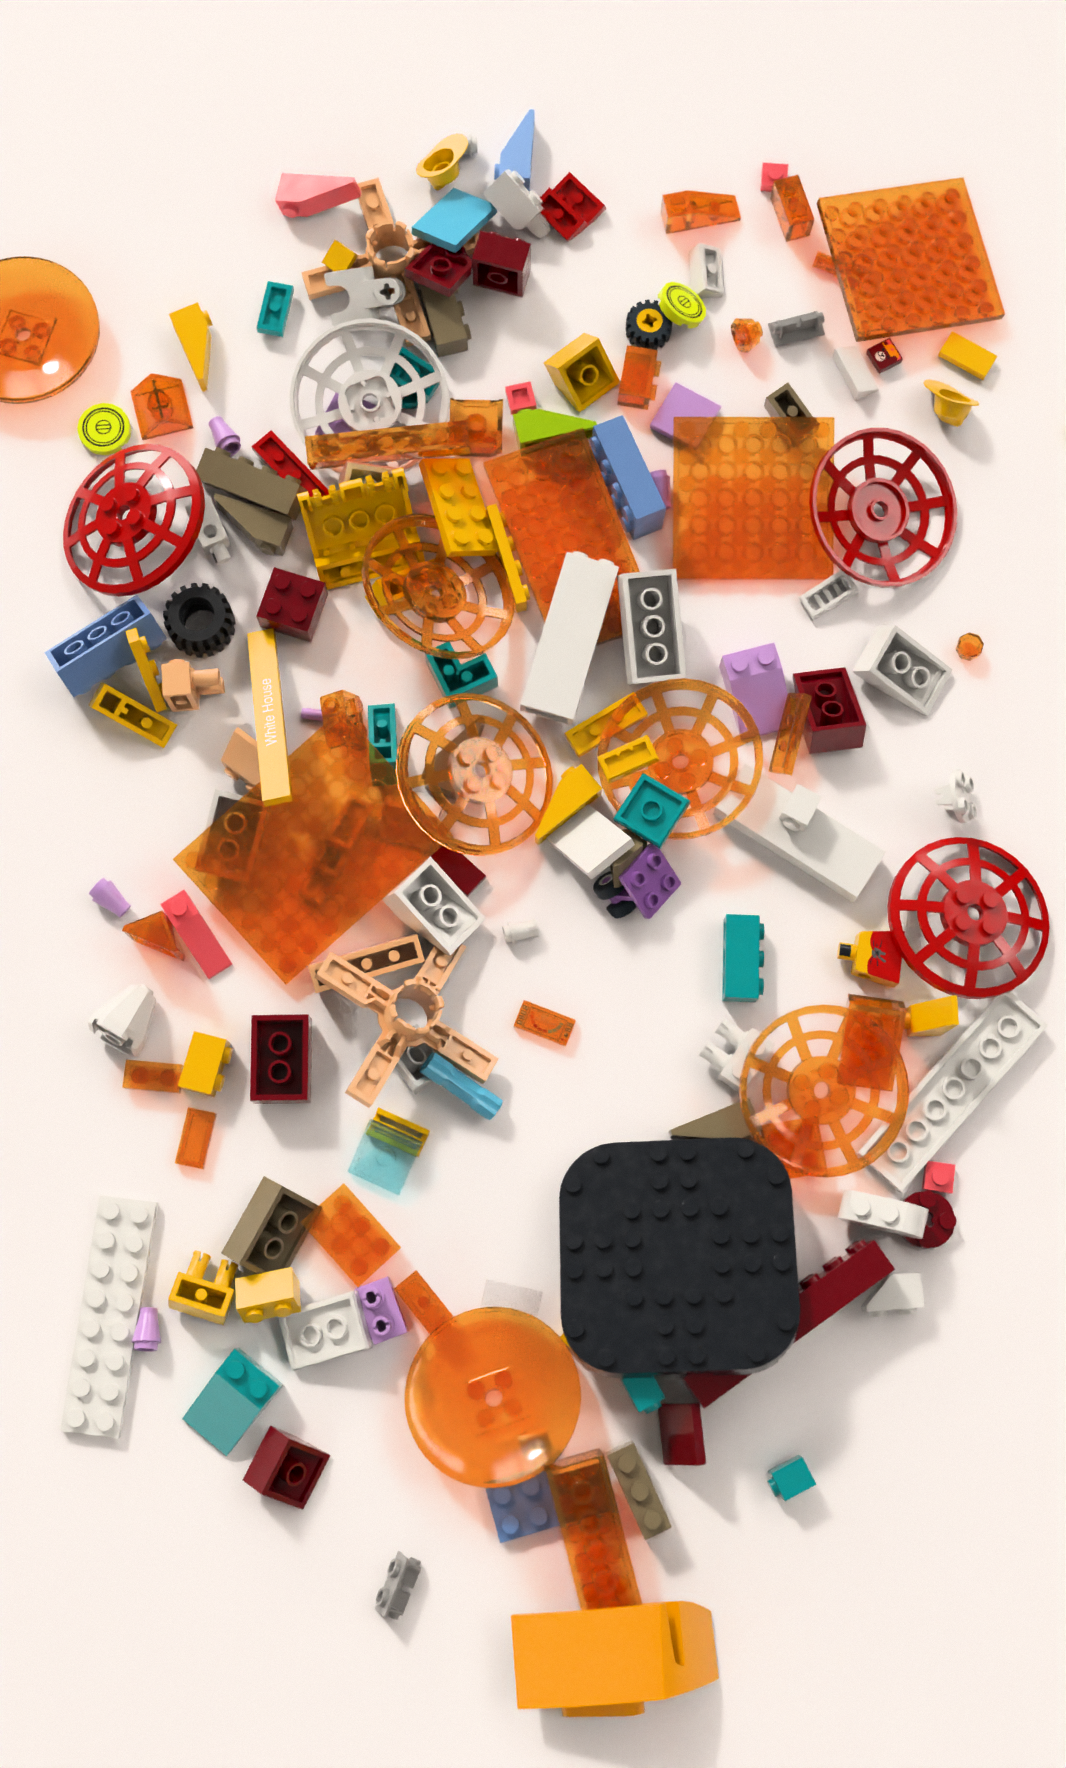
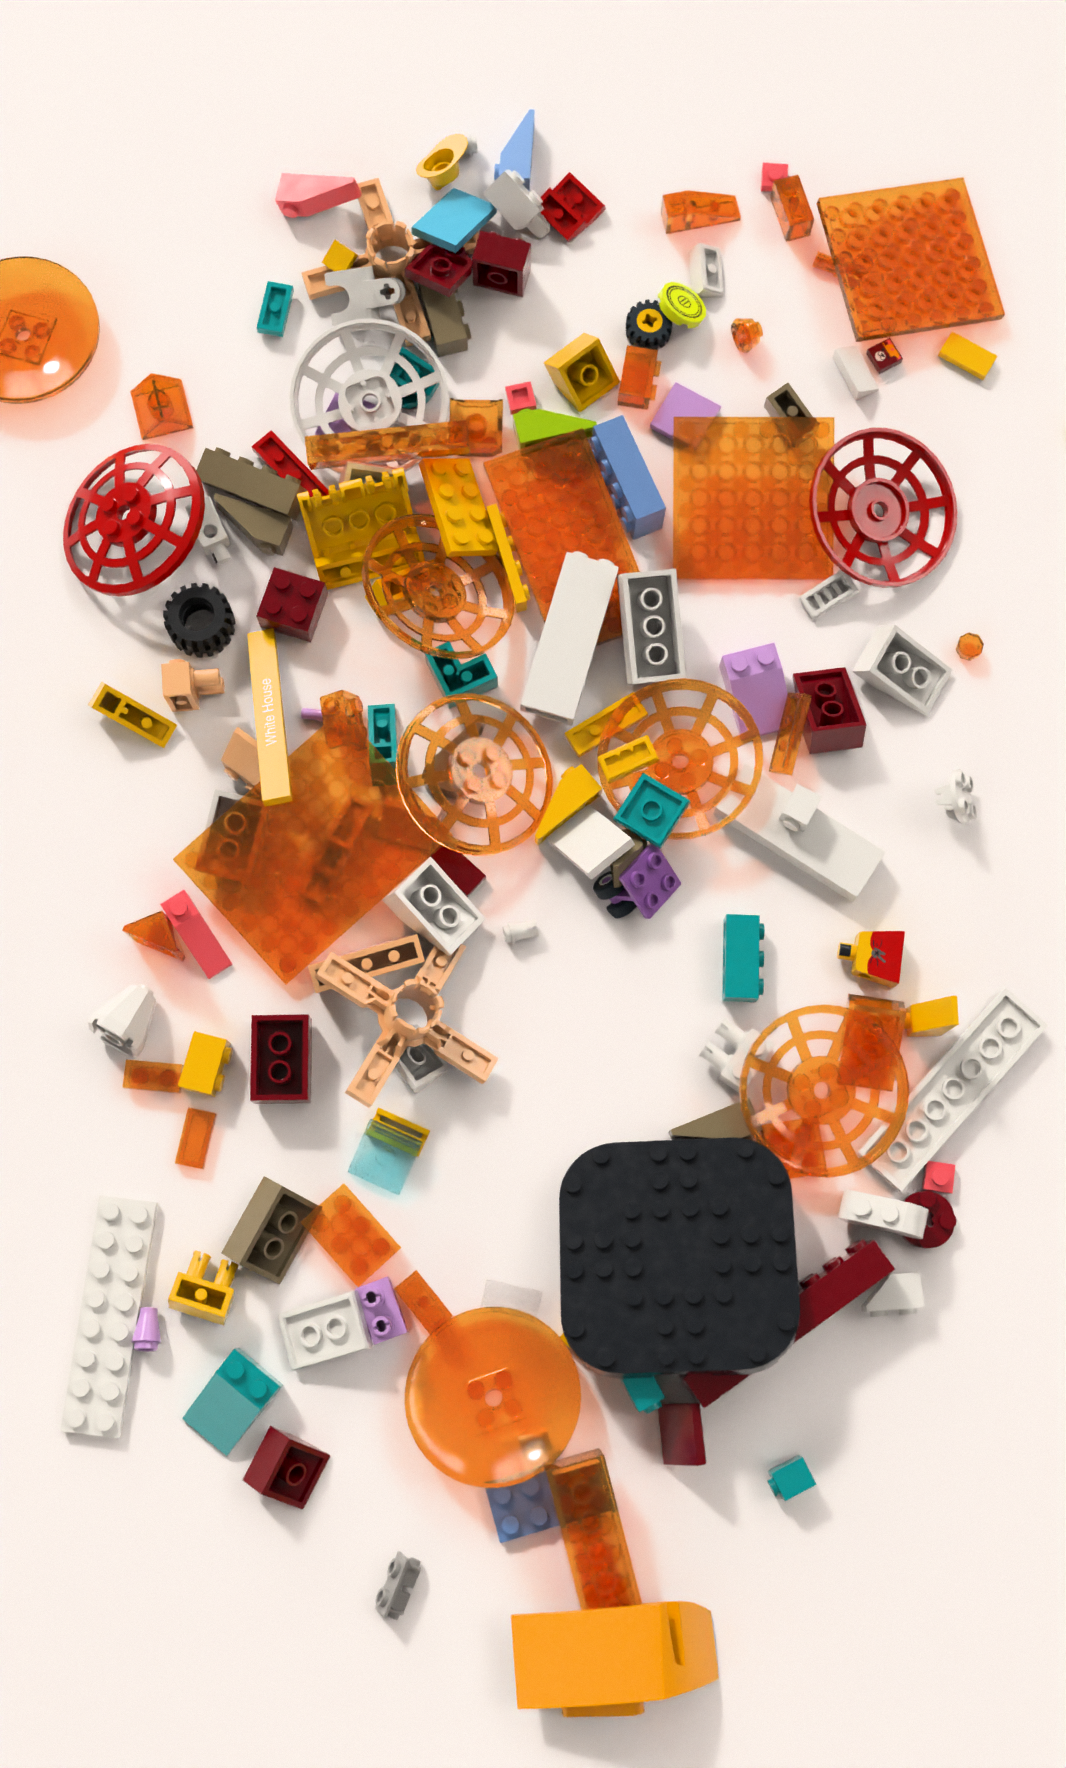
(103, 646): medium blue brick -> none
(104, 429): neon yellow tile -> none
(109, 897): lavender cone -> none
(147, 668): yellow plate -> none
(195, 337): yellow slope -> none
(224, 436): lavender cone -> none
(267, 1295): yellow brick -> none
(457, 1083): medium azure axle -> none
(544, 1023): clear orange tile -> none
(638, 1490): dark tan brick -> none
(662, 483): lavender cone -> none
(797, 328): light grey hinge -> none
(949, 403): yellow piece -> none
(959, 925): red dish -> none

